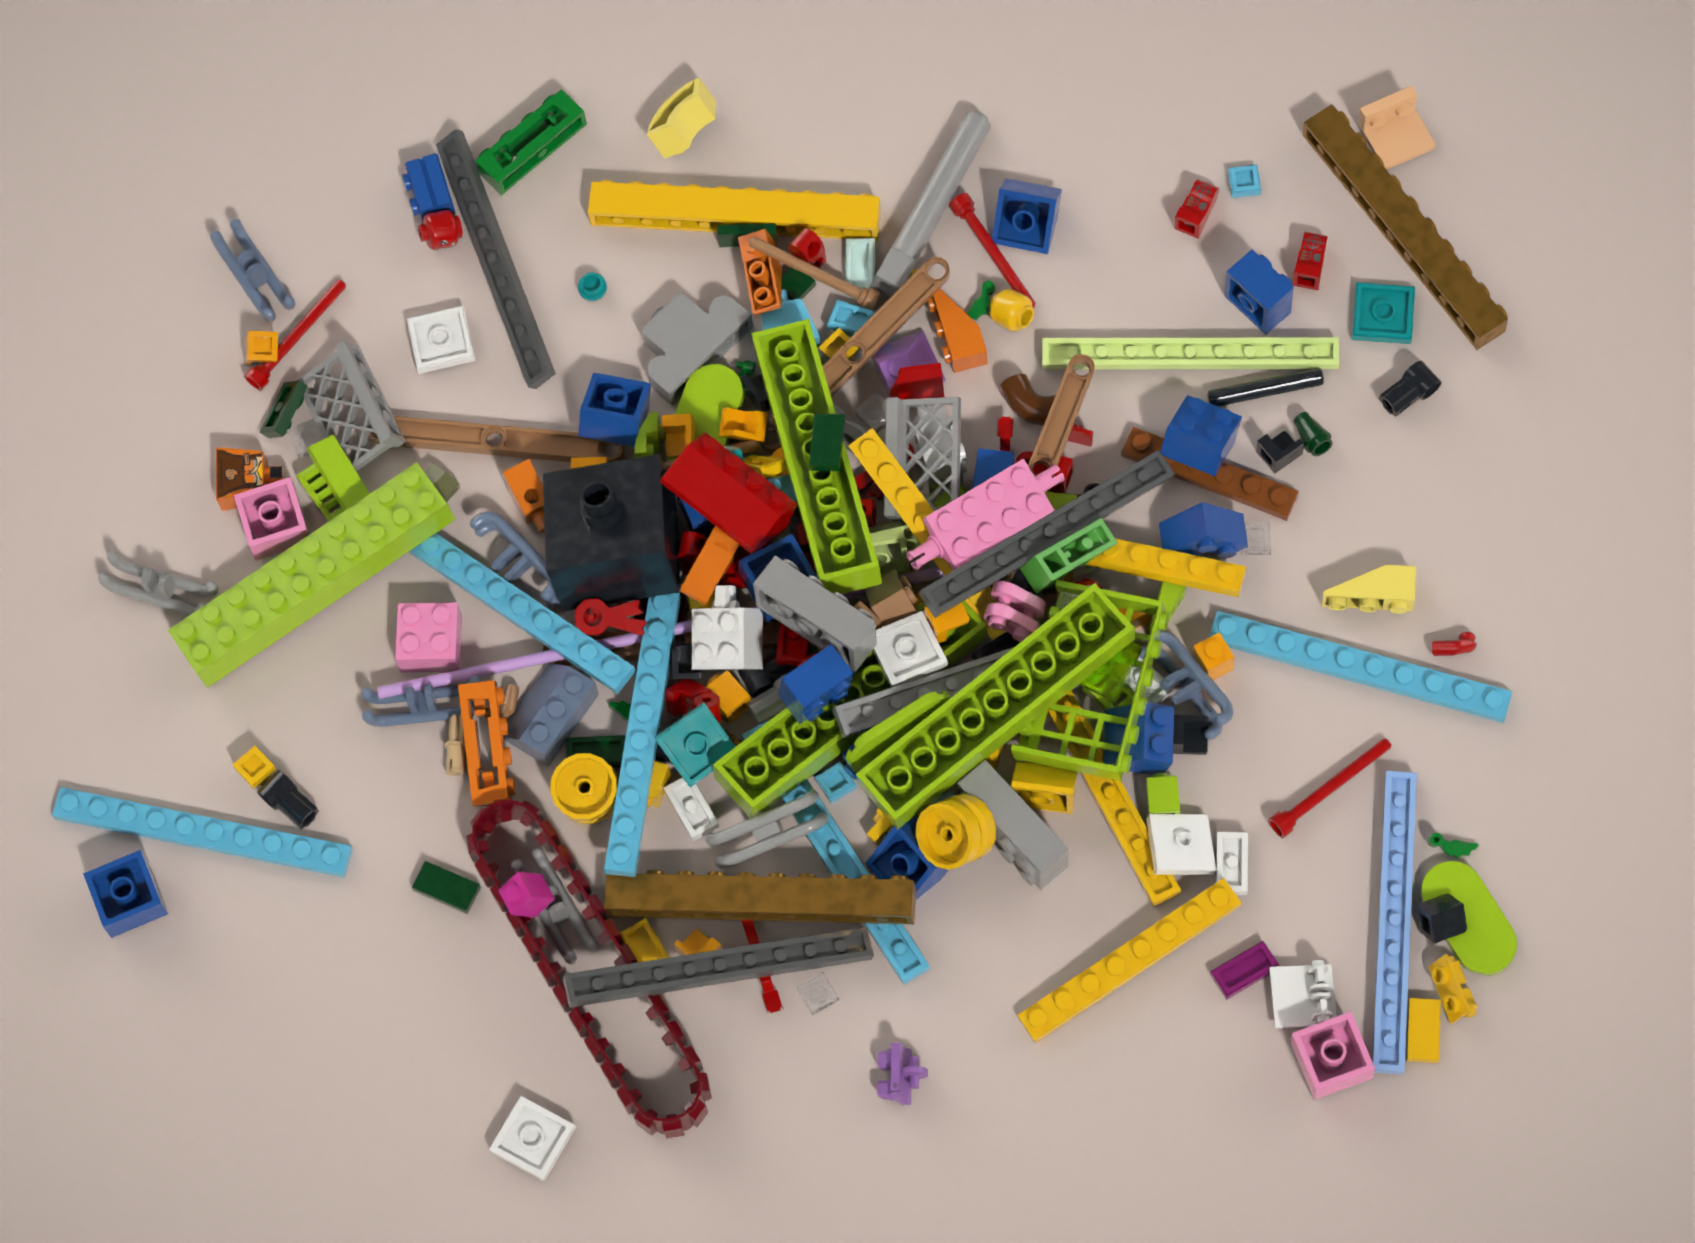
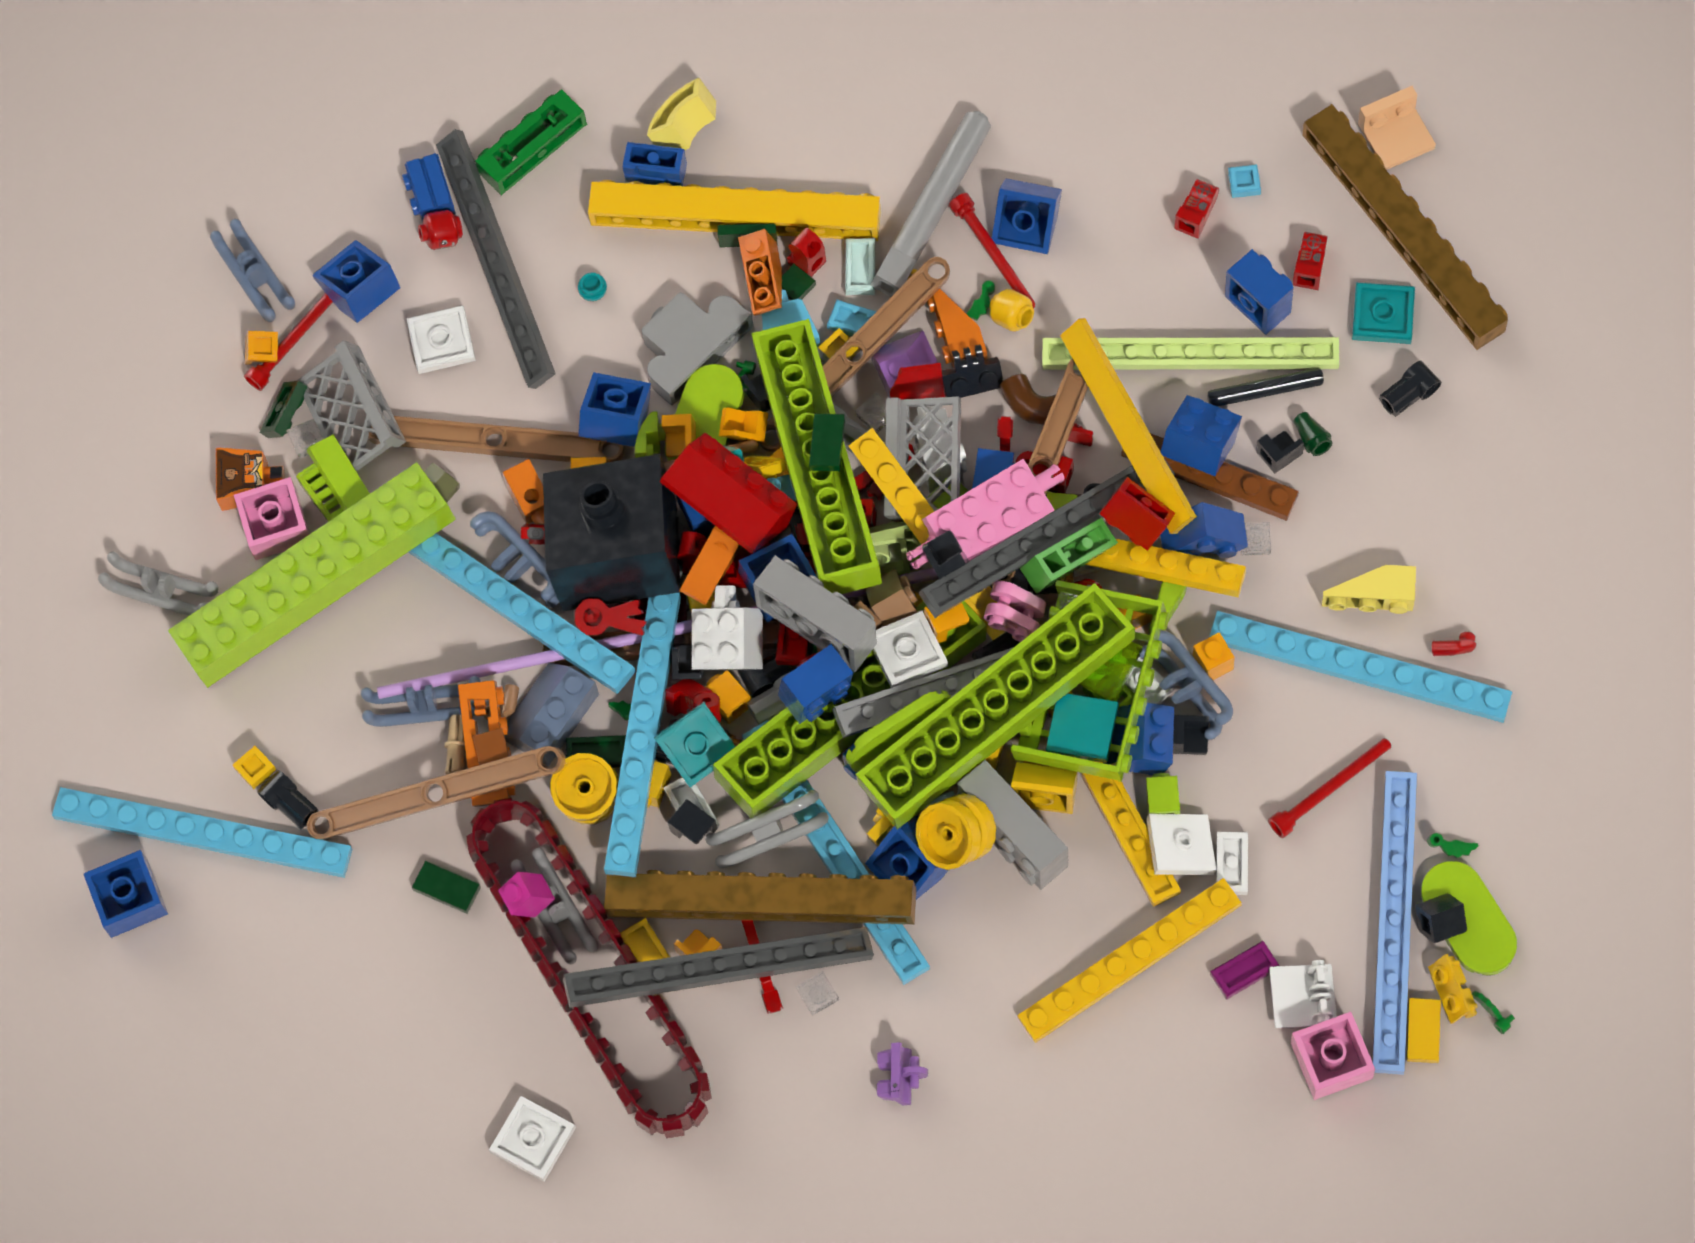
(357, 281): none -> blue slope
(428, 637): bright pink brick -> none
(455, 788): none -> medium nougat beam
(490, 746): none -> dark orange tile
(534, 533): none -> red plate
(654, 164): none -> blue brick
(691, 822): none -> black panel
(835, 782): medium azure tile -> none
(865, 297): medium nougat piece -> none
(945, 554): none -> black panel
(971, 374): none -> black hinge
(1082, 727): none -> teal tile
(1126, 422): none -> yellow tile
(1137, 514): none -> red brick
(1501, 1023): none -> green piece

